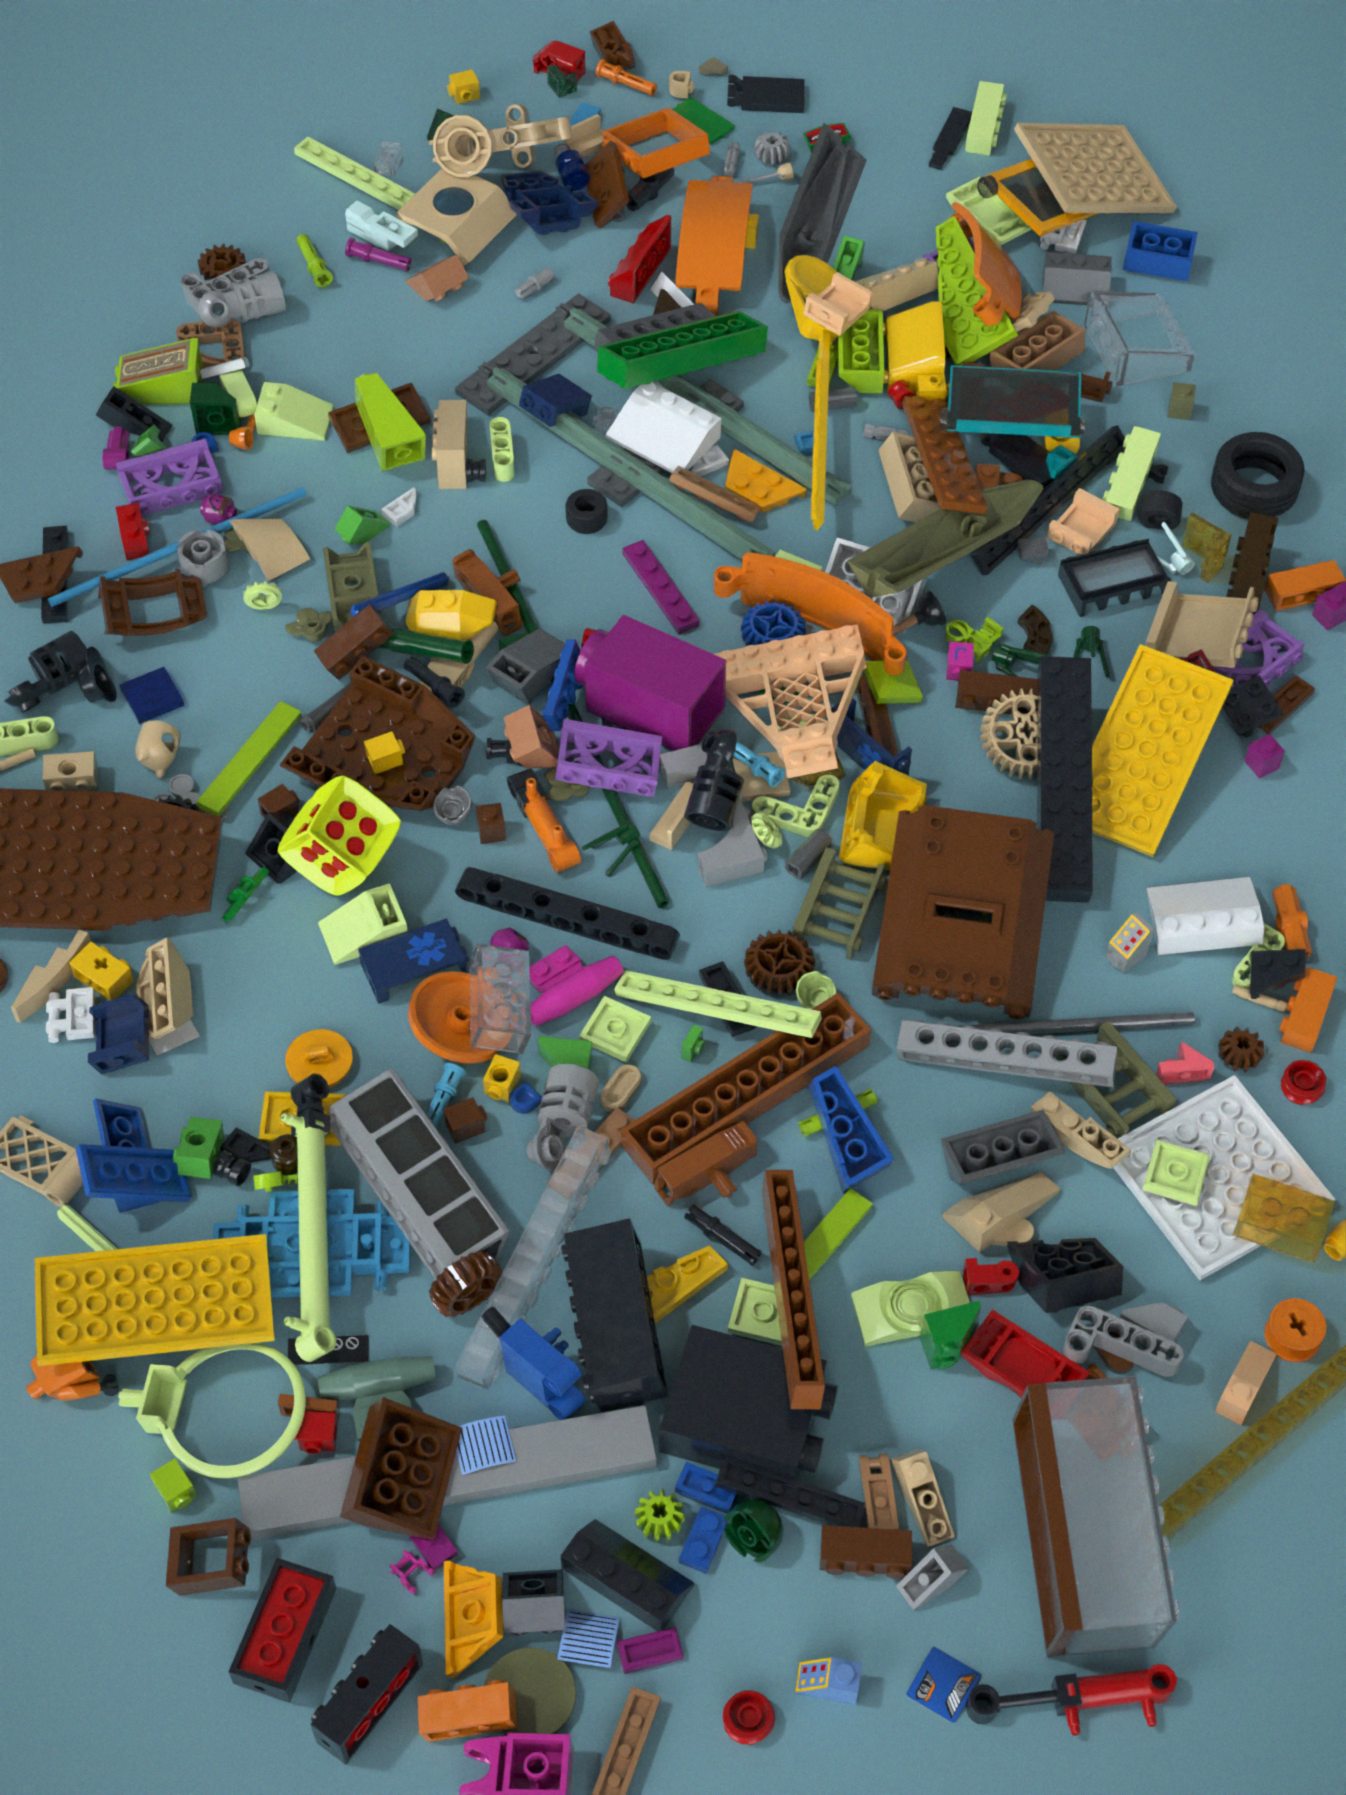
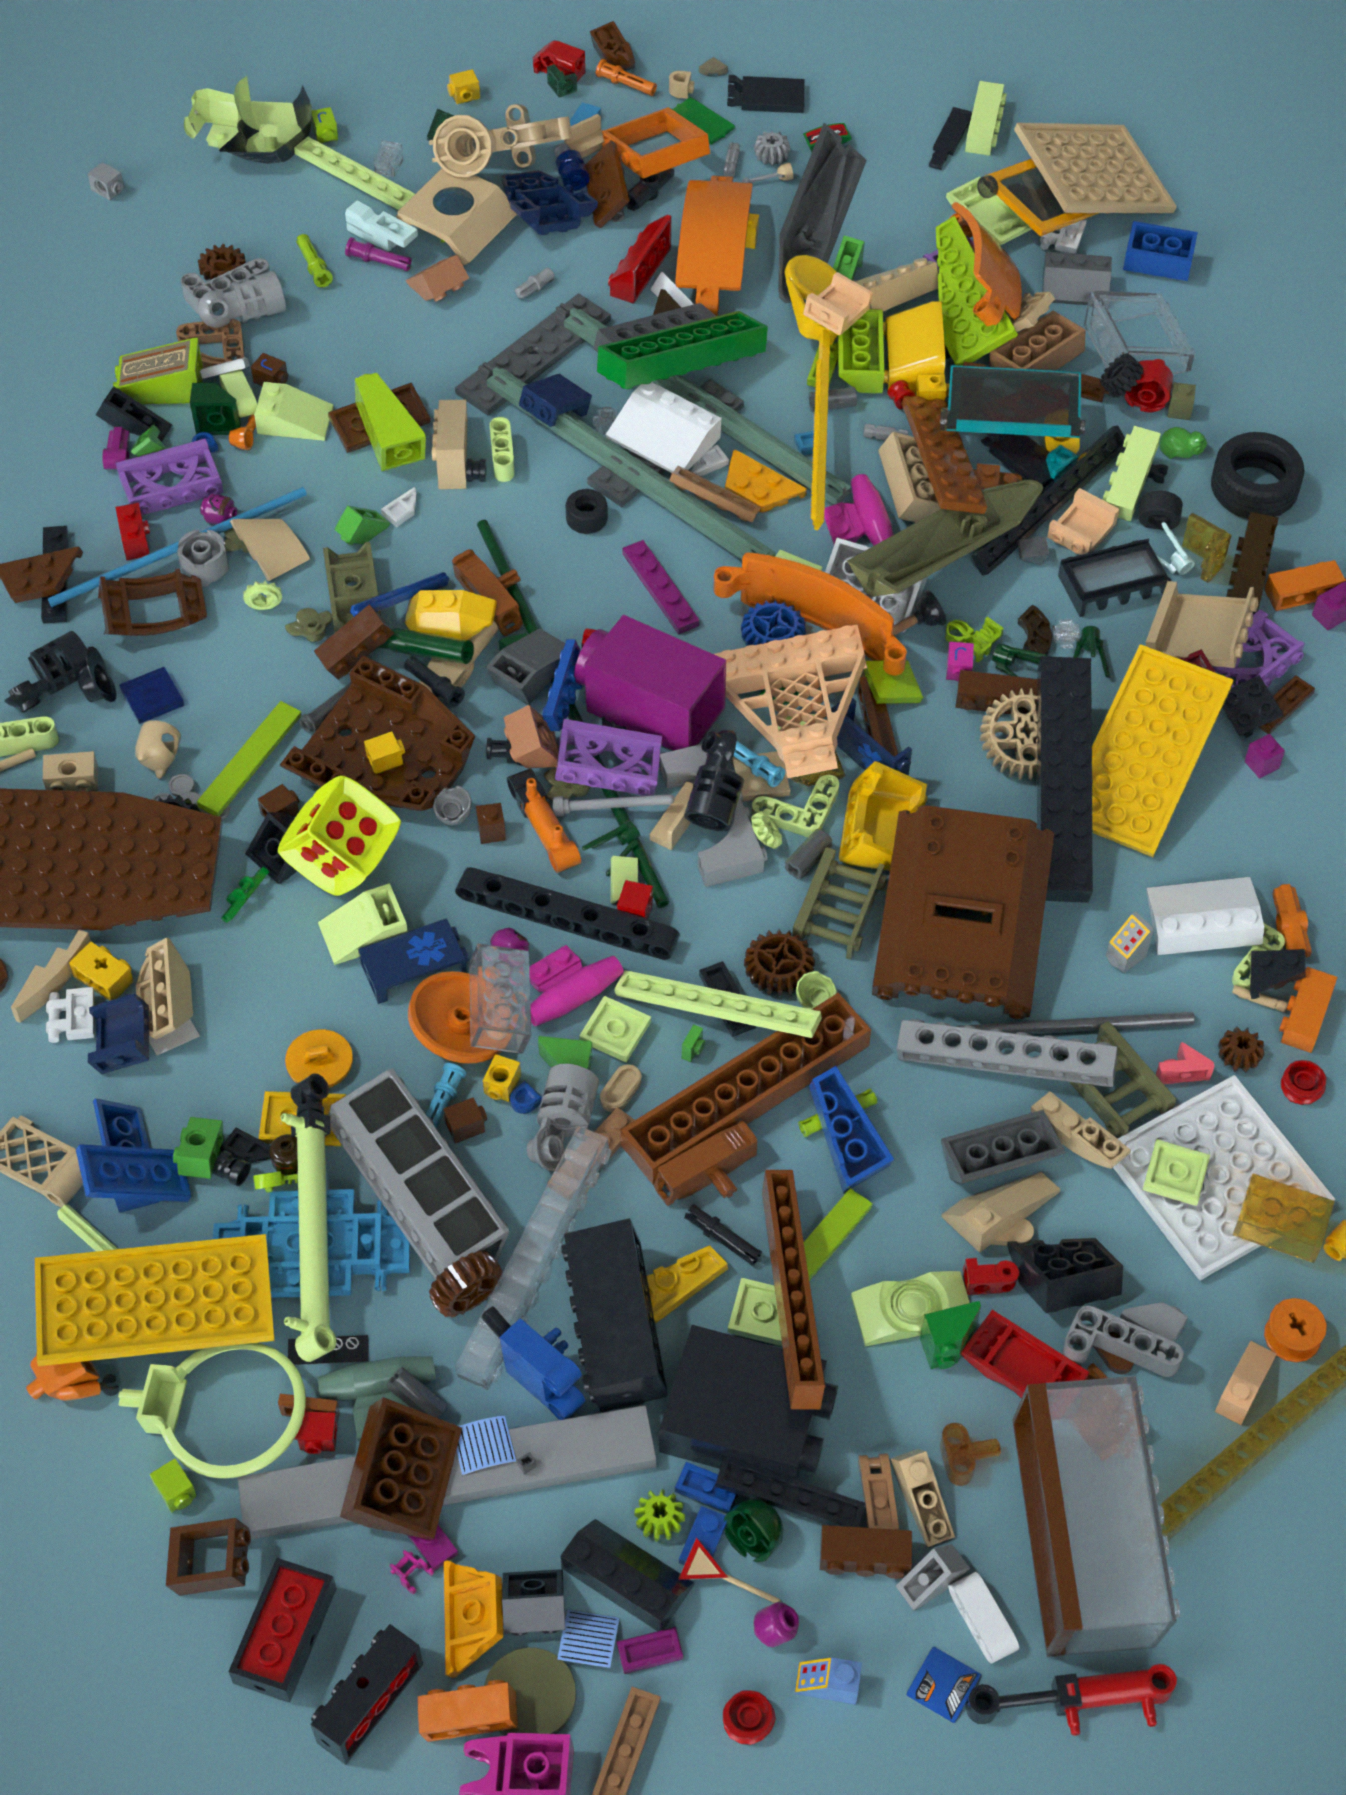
(106, 181): none -> light grey brick
(250, 128): none -> yellowish green piece
(269, 369): none -> reddish brown brick
(324, 125): none -> lime brick
(415, 1393): none -> dark grey axle
(526, 1463): none -> dark grey piece
(563, 806): none -> light grey piece
(622, 869): none -> yellowish green tile
(636, 899): none -> red piece
(702, 1566): none -> piece
(776, 1624): none -> magenta head
(863, 517): none -> dark pink plate
(964, 1453): none -> clear orange beam
(983, 1617): none -> white beam
(1066, 633): none -> clear gear
(1121, 375): none -> black tyre
(1153, 388): none -> red brick
(1181, 443): none -> bright green hair

